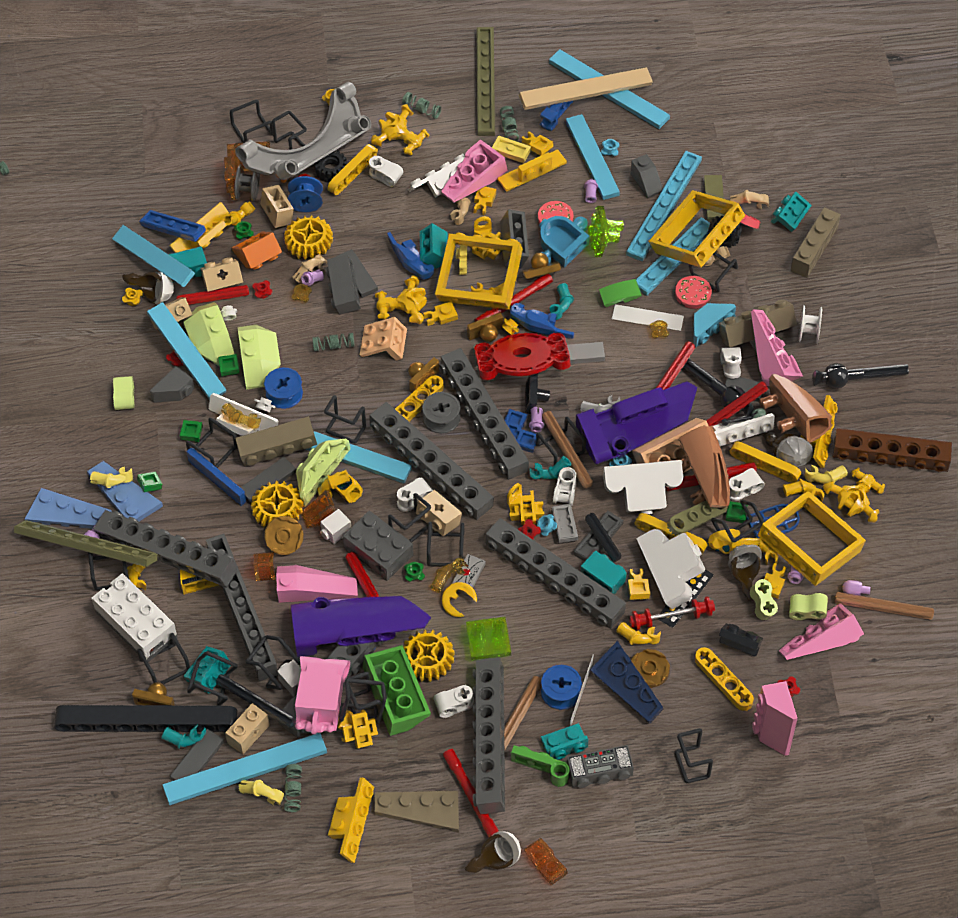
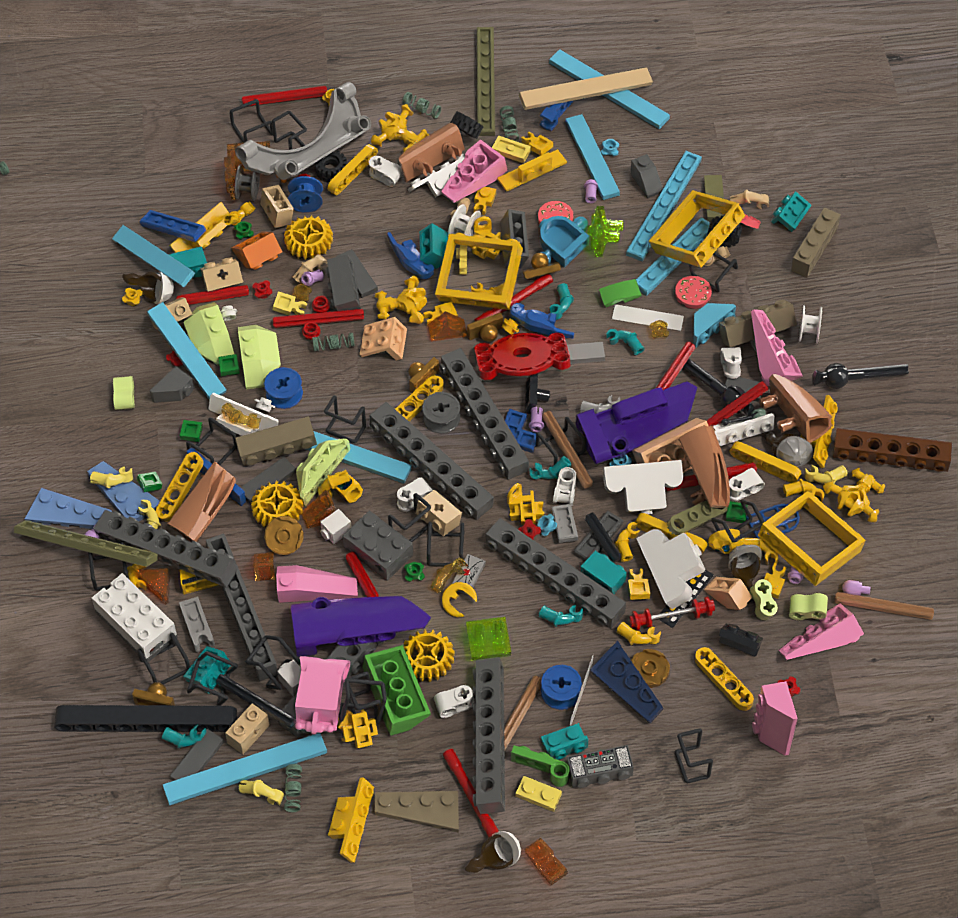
(151, 514): none -> light yellow piece
(157, 582): none -> clear orange slope
(176, 485): none -> yellow beam
(196, 623): none -> light grey plate
(203, 503): none -> nougat piece
(286, 303): none -> light yellow plate
(288, 95): none -> red axle
(311, 326): none -> red plate
(318, 318): none -> red axle
(320, 300): none -> red plate
(431, 152): none -> nougat piece
(447, 327): none -> clear orange slope
(462, 223): none -> white piece
(467, 125): none -> black tyre
(538, 793): none -> light yellow plate
(559, 618): none -> teal piece
(623, 542): none -> yellow piece
(628, 337): none -> teal piece
(729, 592): none -> light nougat slope

